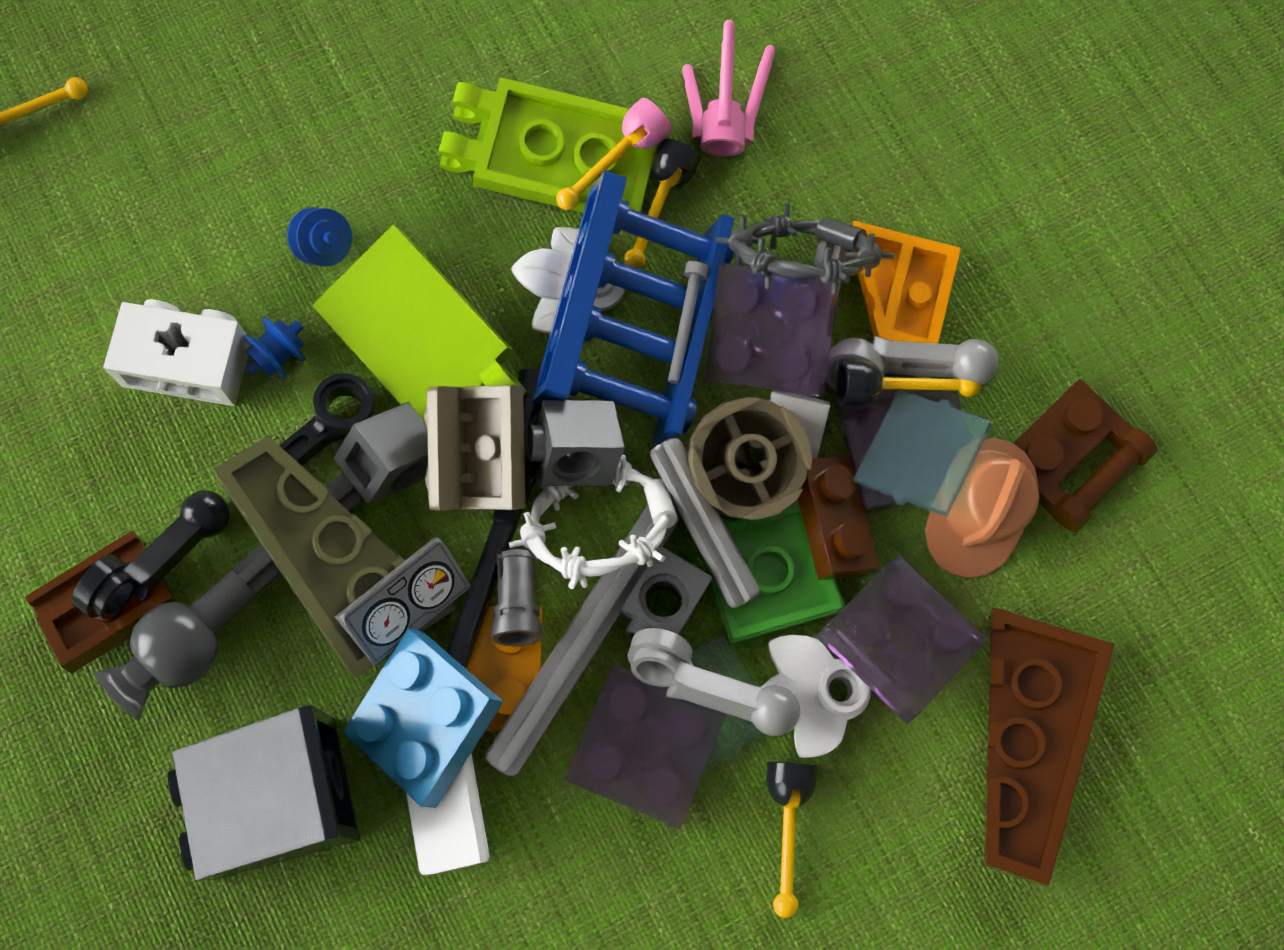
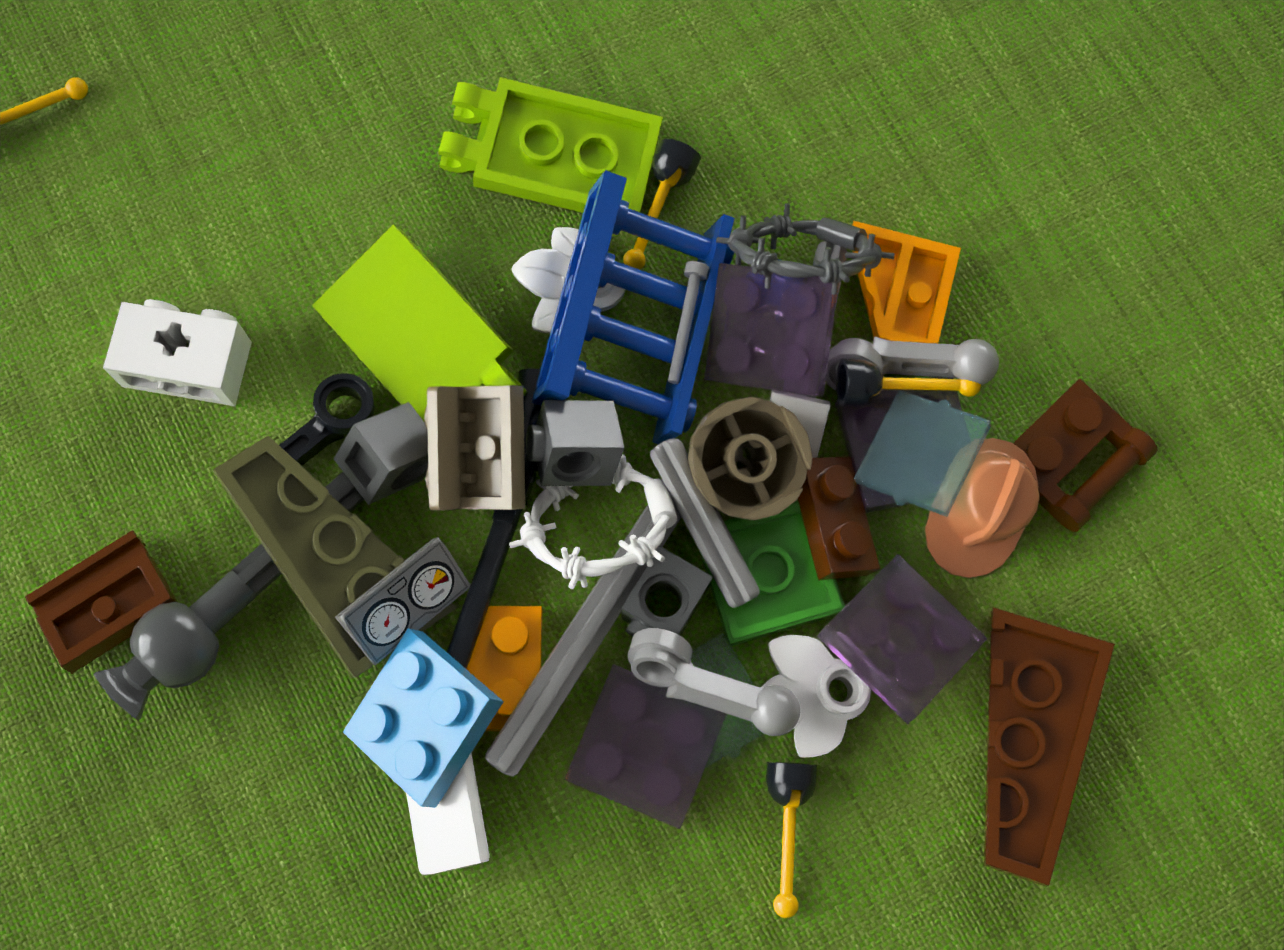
(112, 582): black piece -> none
(263, 794): slope -> none
(274, 347): blue wheel -> none
(319, 236): blue wheel -> none
(516, 613): flat silver pin -> none
(642, 127): hinge -> none
(724, 126): bright pink plant -> none

